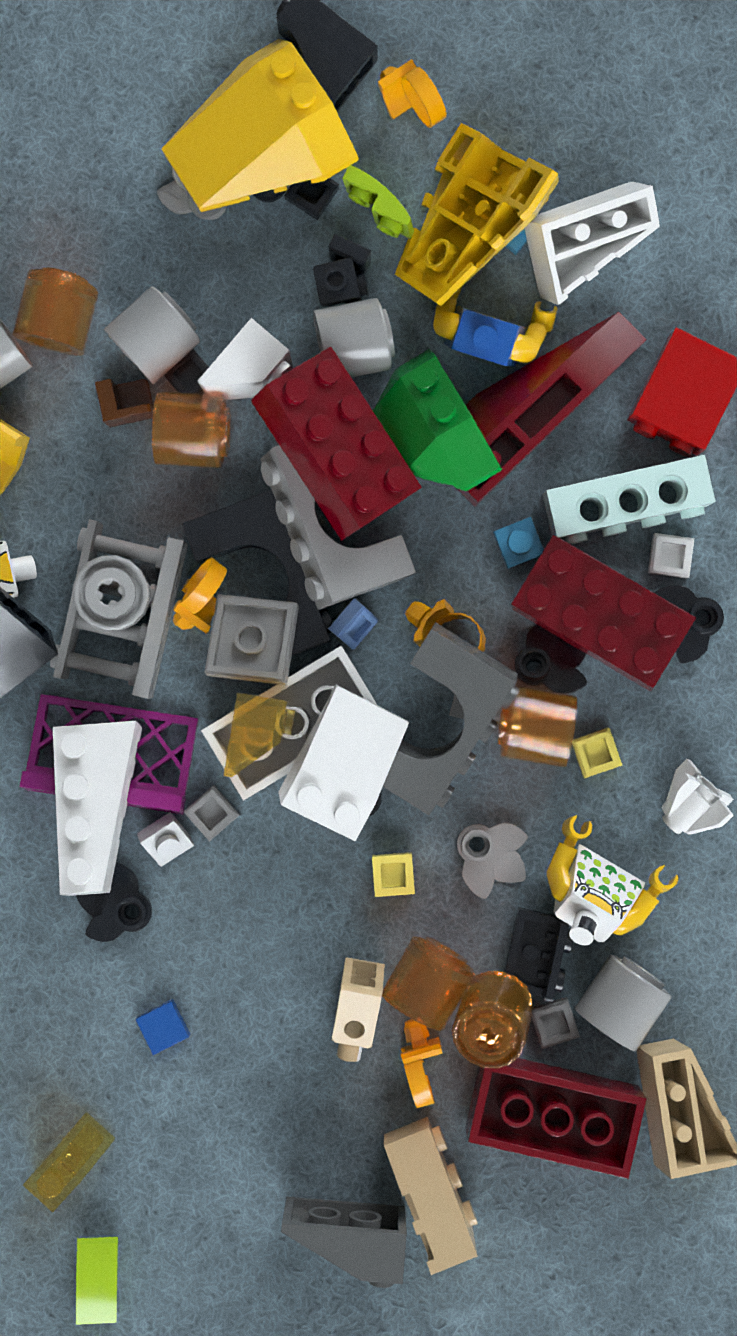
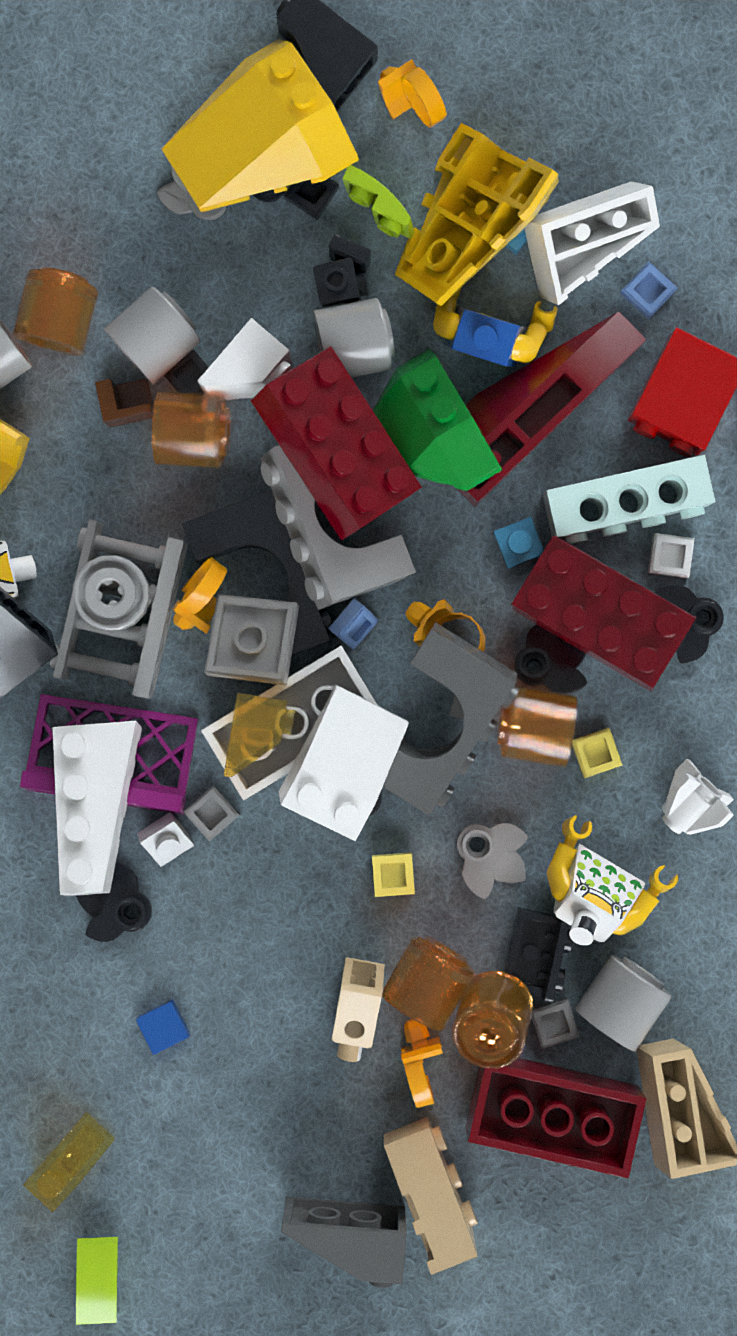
(648, 290): none -> medium blue tile

